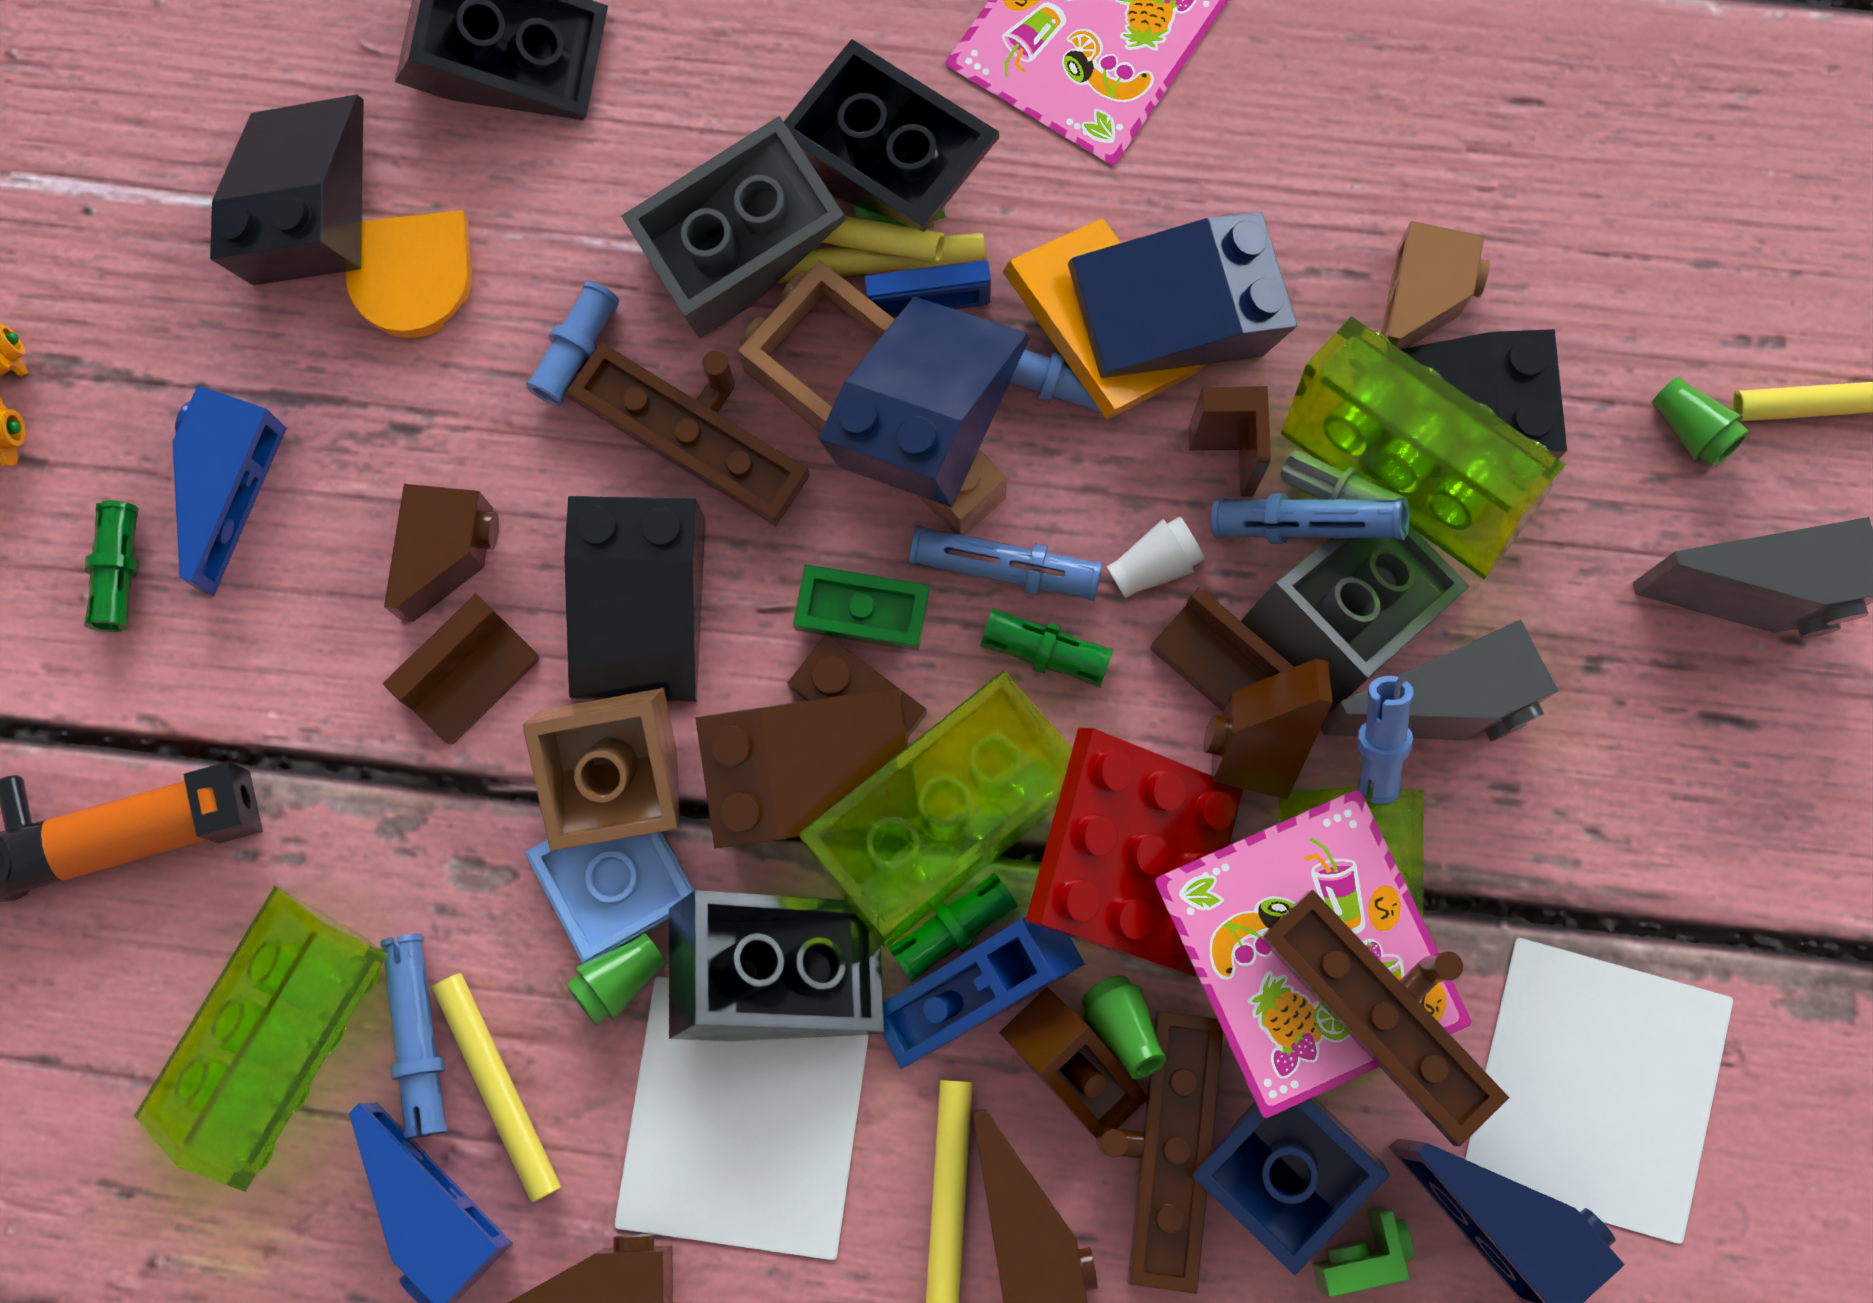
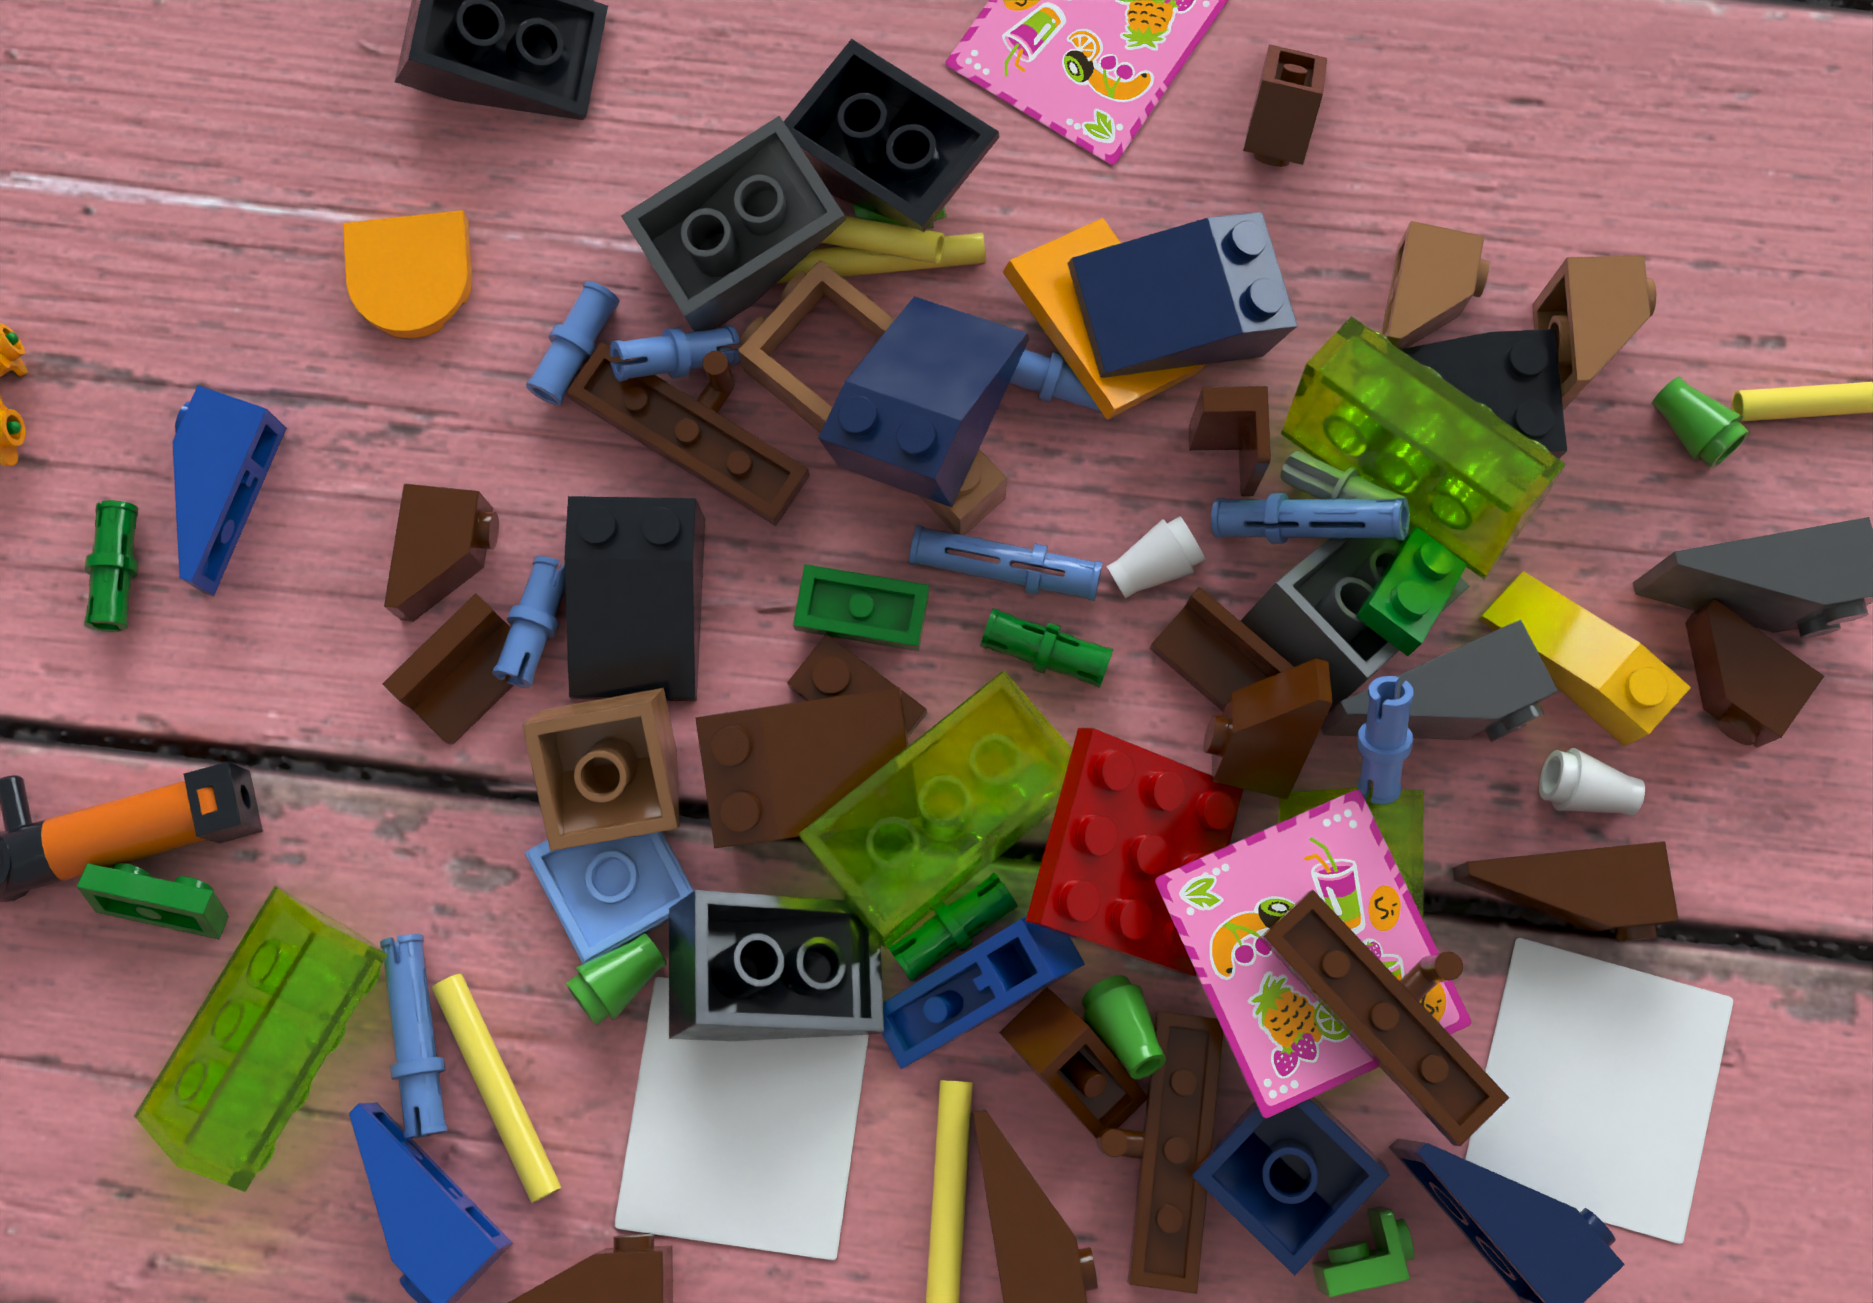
(137, 896): none -> green plate
(292, 194): black slope -> none
(532, 623): none -> medium blue pin
(672, 352): none -> medium blue pin
(947, 285): blue tile -> none
(1285, 106): none -> reddish brown slope
(1412, 591): none -> green plate
(1587, 785): none -> white cone
(1590, 659): none -> yellow slope
(1590, 888): none -> reddish brown slope
(1594, 312): none -> medium nougat slope
(1746, 676): none -> reddish brown slope

